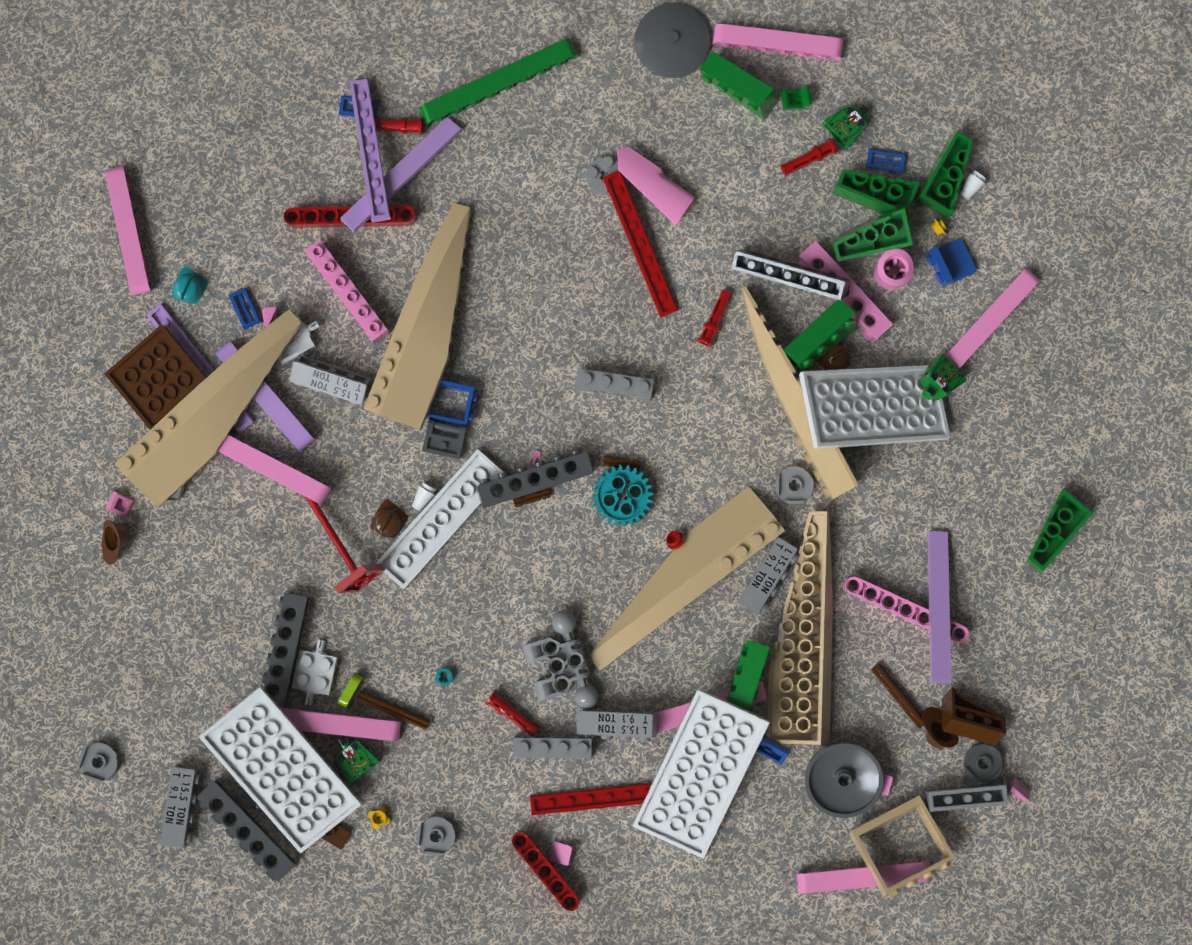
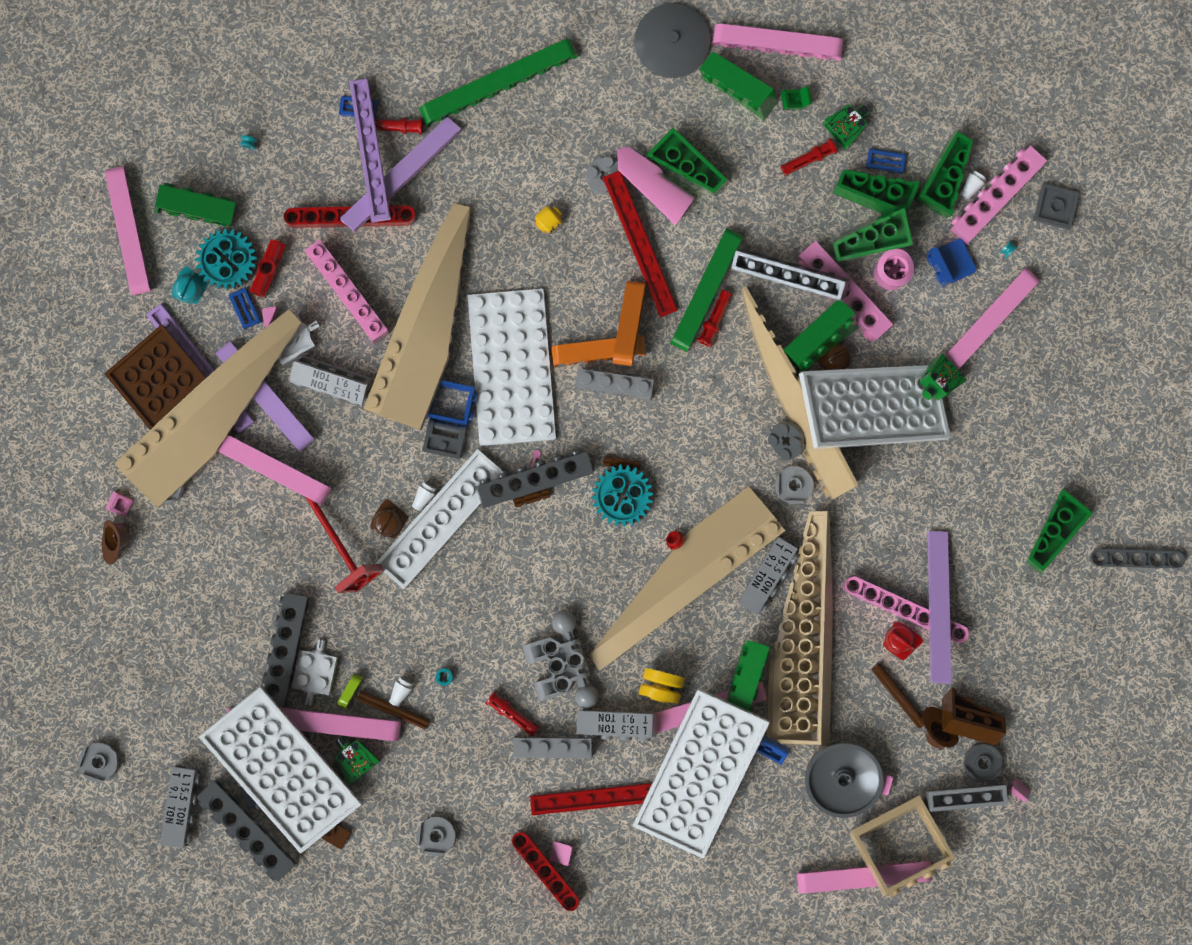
(194, 205): none -> green wedge
(214, 271): none -> teal gear
(248, 142): none -> teal bush
(273, 257): none -> red piece
(380, 812): yellow plate -> none
(401, 689): none -> white cone
(511, 367): none -> white plate
(548, 219): none -> yellow head
(590, 351): none -> orange beam
(629, 323): none -> orange beam
(661, 686): none -> yellow wheel
(685, 161): none -> green wedge
(706, 289): none -> green beam
(779, 443): none -> dark grey plate
(901, 640): none -> red piece
(939, 227): yellow plate -> none
(1008, 249): none -> teal bush
(1032, 161): none -> bright pink brick
(1056, 206): none -> dark grey plate
(1146, 558): none -> dark grey beam

